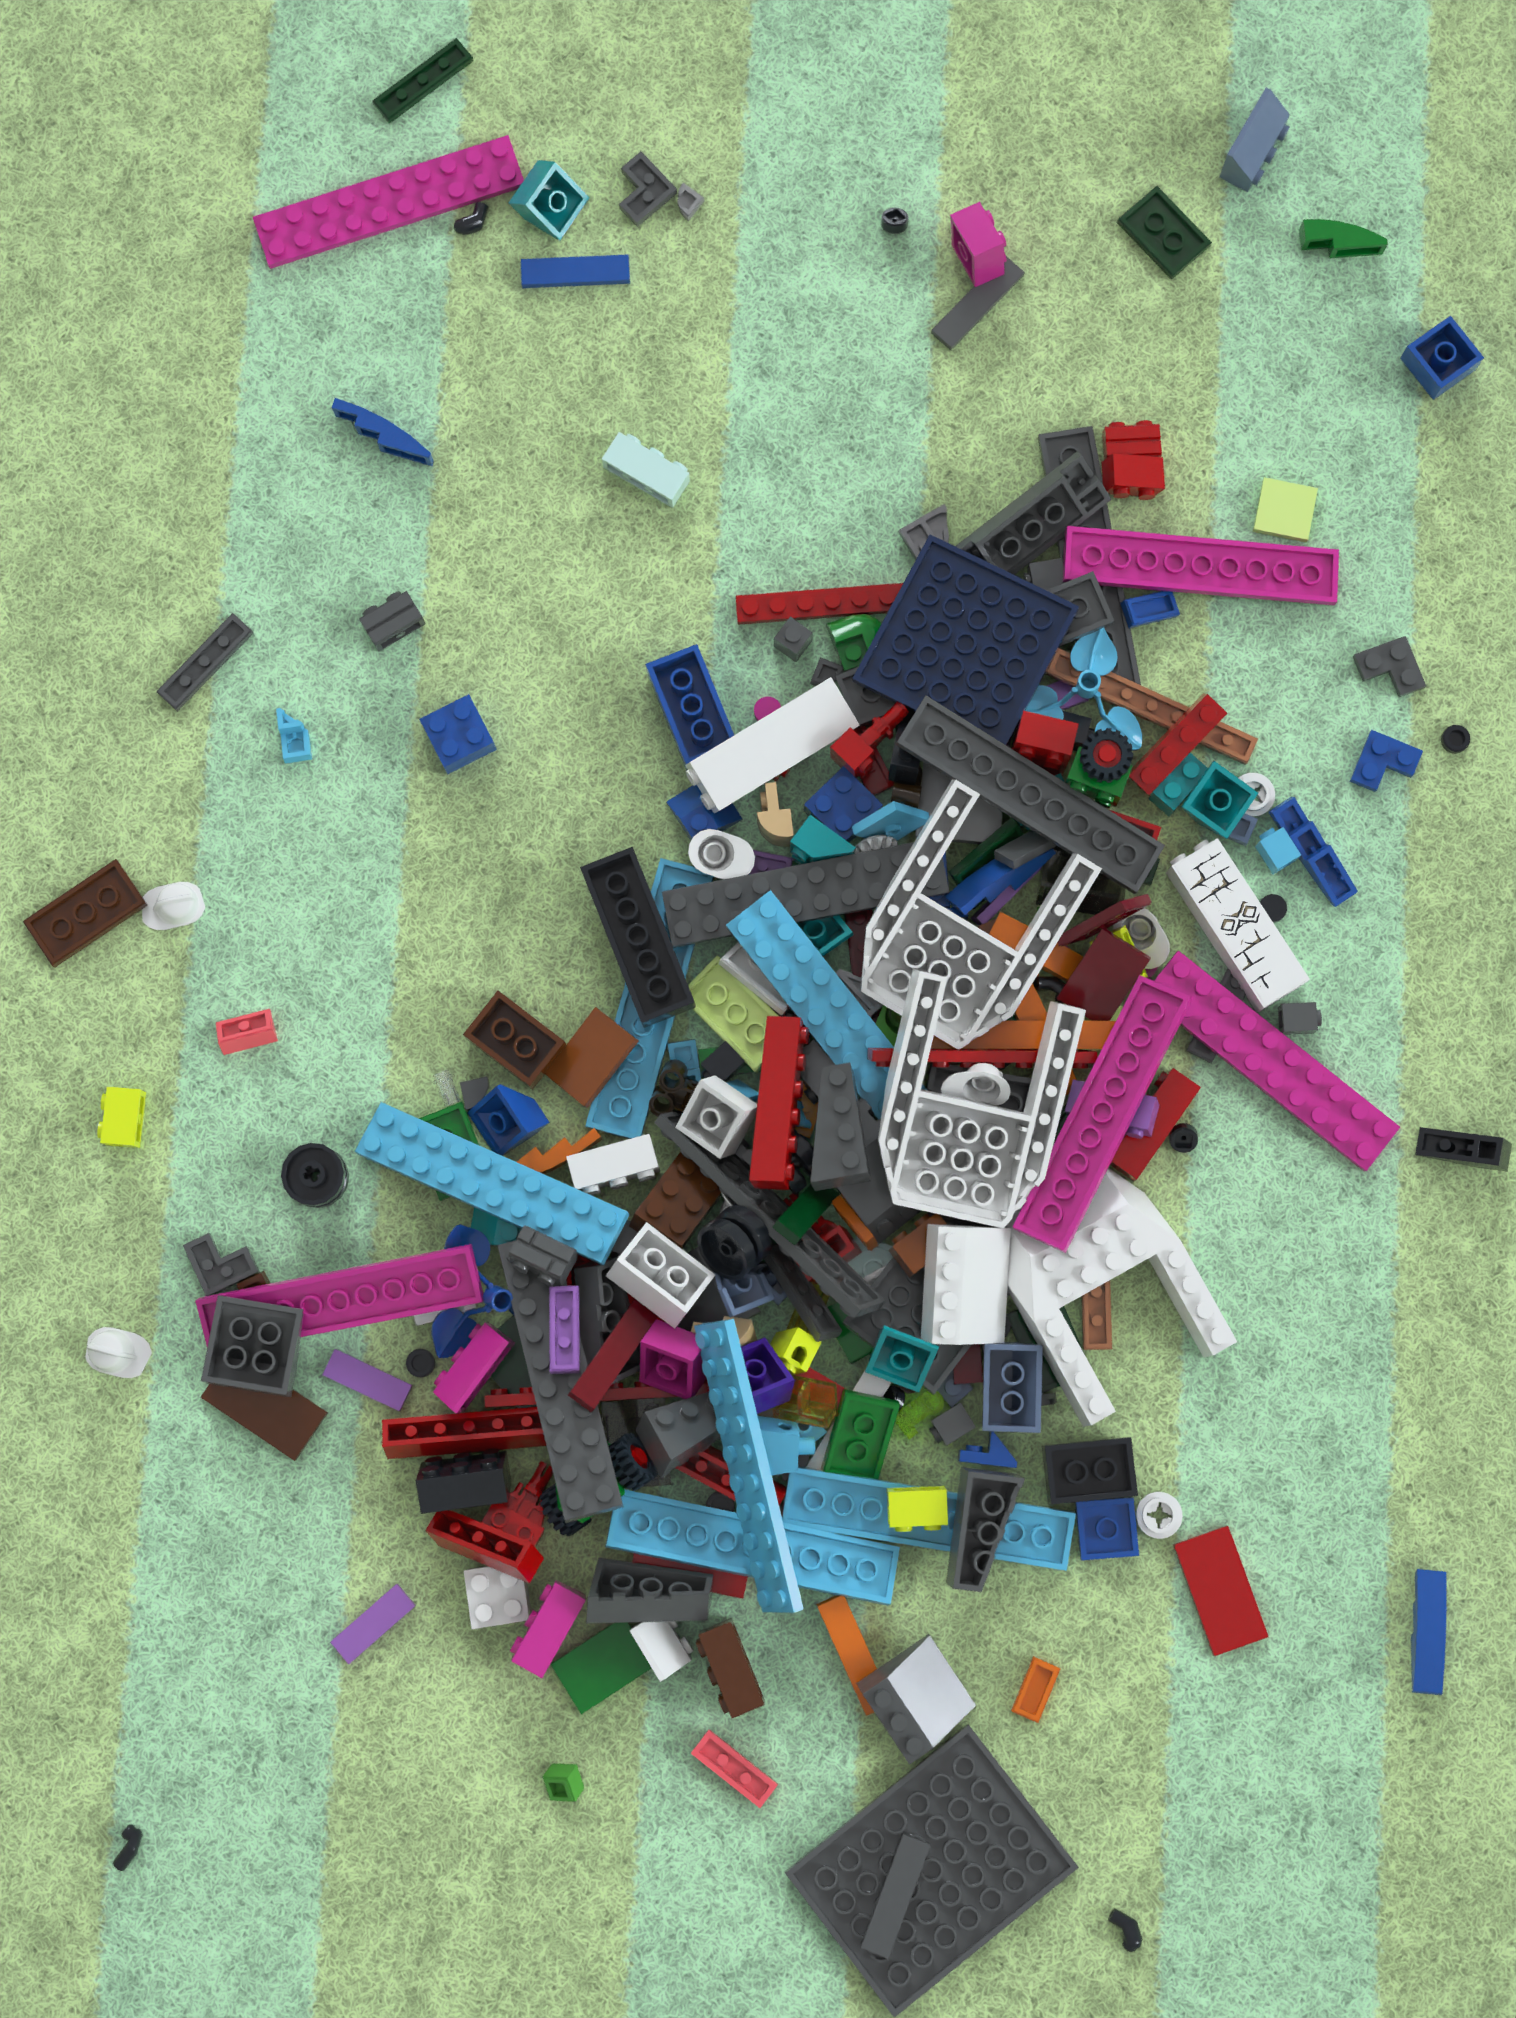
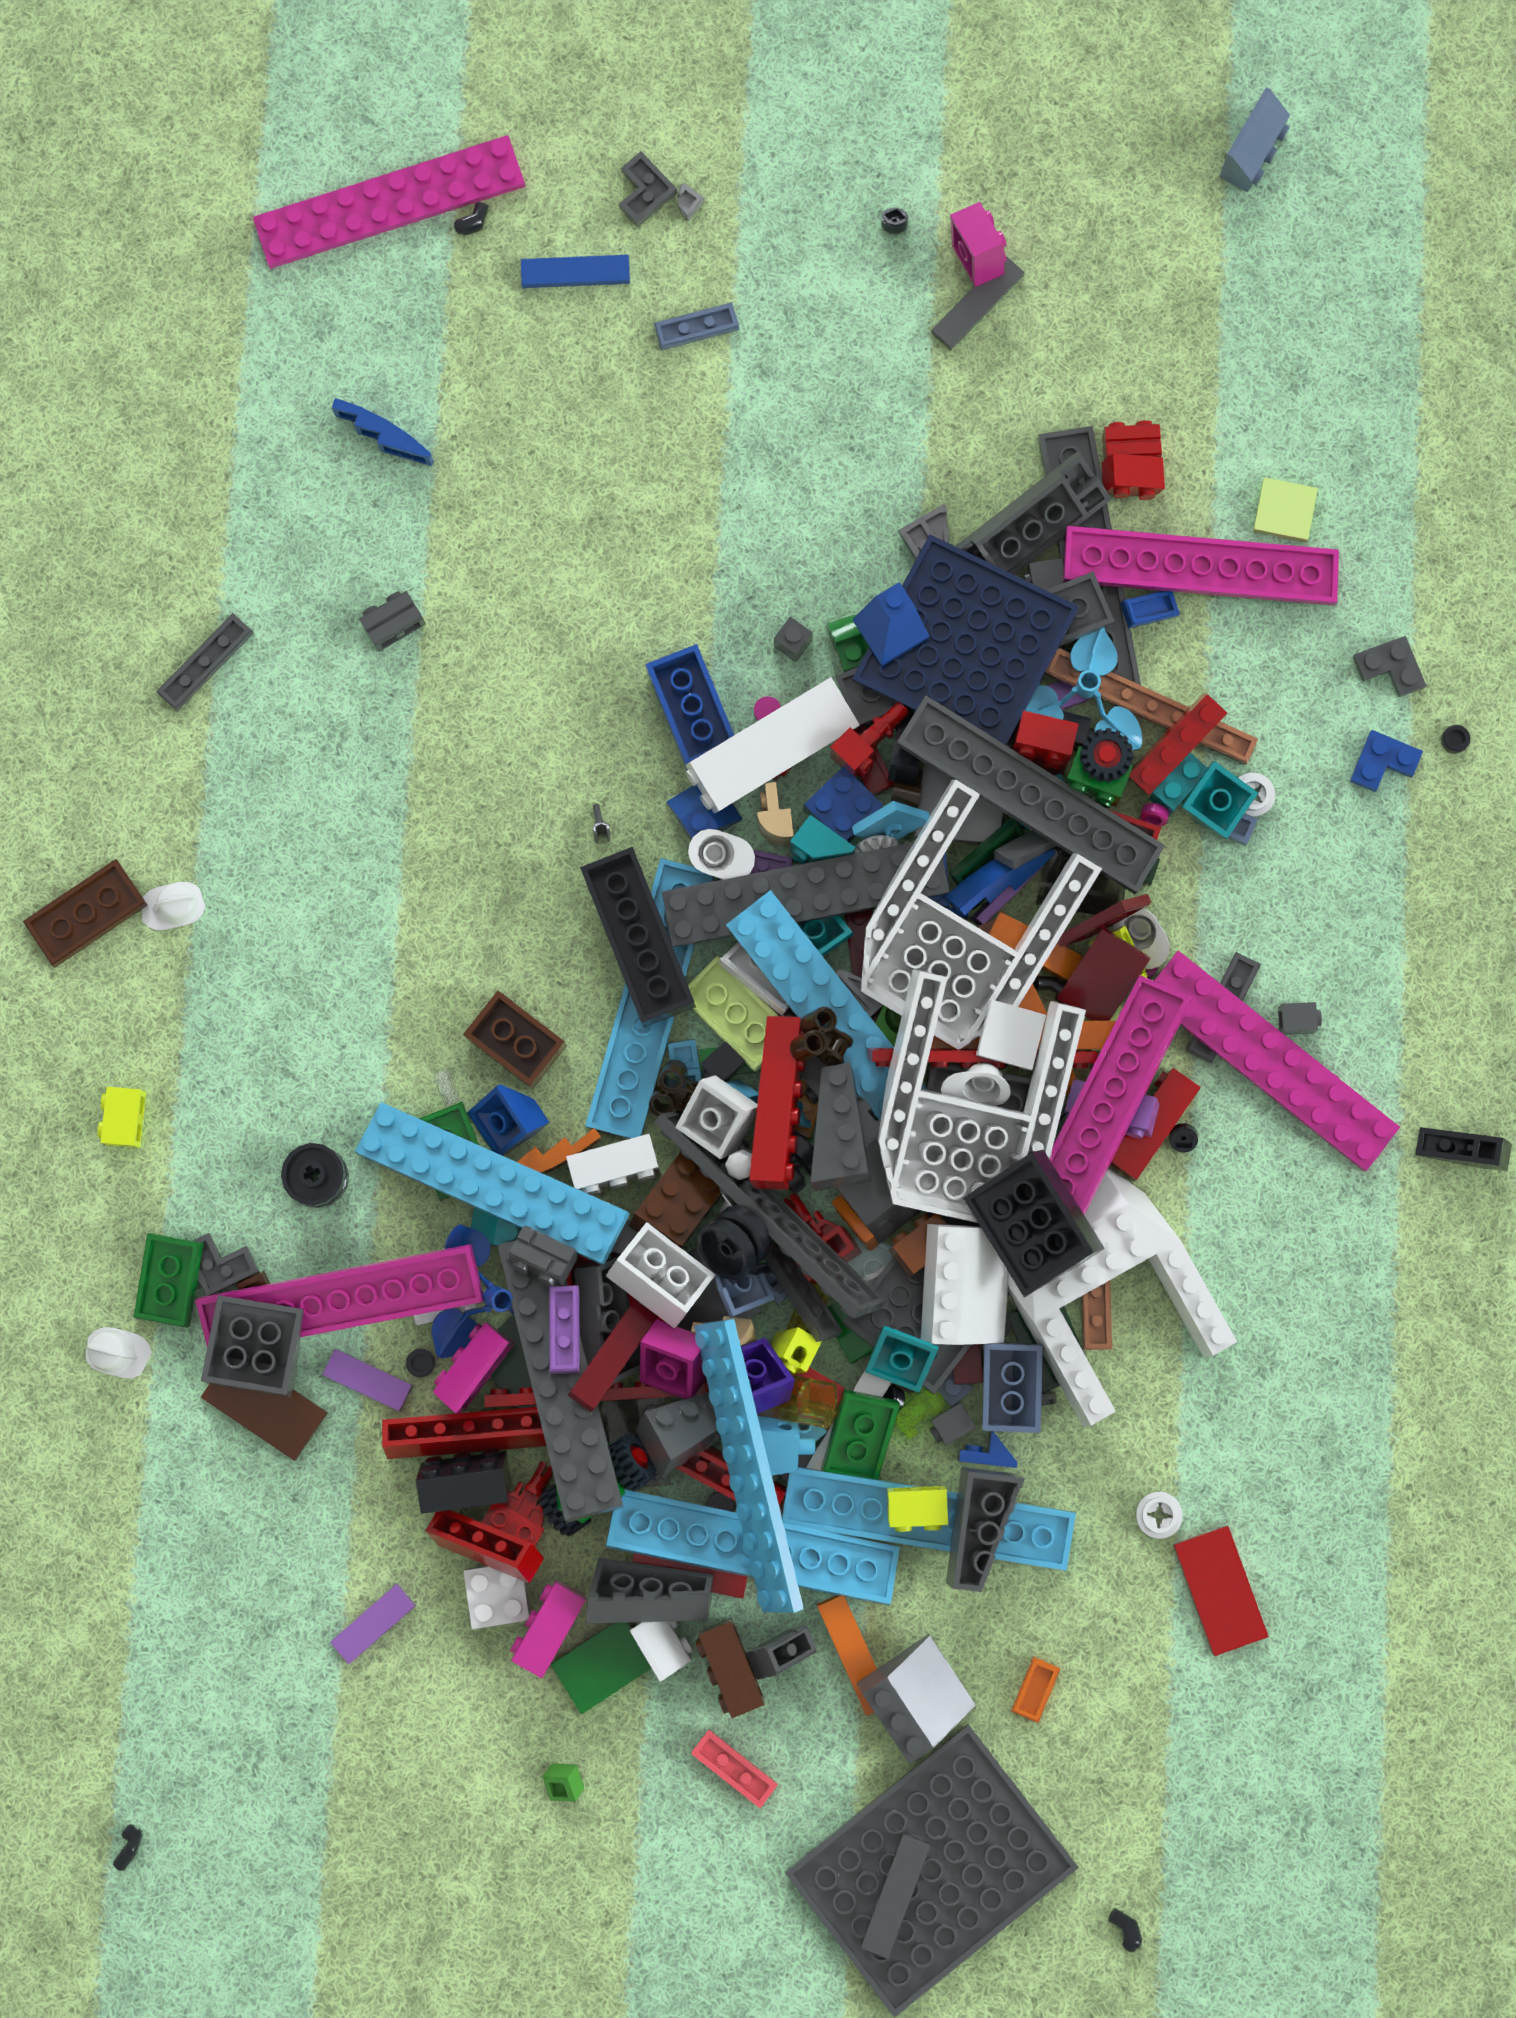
(168, 1280): none -> green tile
(246, 1032): coral slope -> none
(294, 738): medium azure slope -> none
(423, 80): dark green tile -> none
(458, 734): blue brick -> none
(474, 1091): dark grey tile -> none
(549, 199): teal slope -> none
(591, 1057): dark orange tile -> none
(600, 827): none -> dark grey hand
(646, 469): light aqua brick -> none
(696, 326): none -> sand blue tile
(739, 1164): none -> white tile
(781, 1652): none -> dark grey brick
(804, 1213): dark green tile -> none
(816, 603): red plate -> none
(824, 1040): none -> dark brown piece
(825, 670): dark grey tile -> none
(890, 624): none -> blue slope
(1011, 1035): none -> white tile
(1033, 1222): none -> black slope
(1089, 1470): black brick -> none
(1107, 1528): blue plate -> none
(1154, 814): none -> dark pink tile
(1164, 232): dark green tile -> none
(1236, 924): white brick -> none
(1274, 906): black tile -> none
(1277, 849): medium azure brick -> none
(1315, 854): blue slope -> none
(1340, 238): green slope -> none
(1429, 1632): blue slope -> none
(1441, 357): blue brick -> none

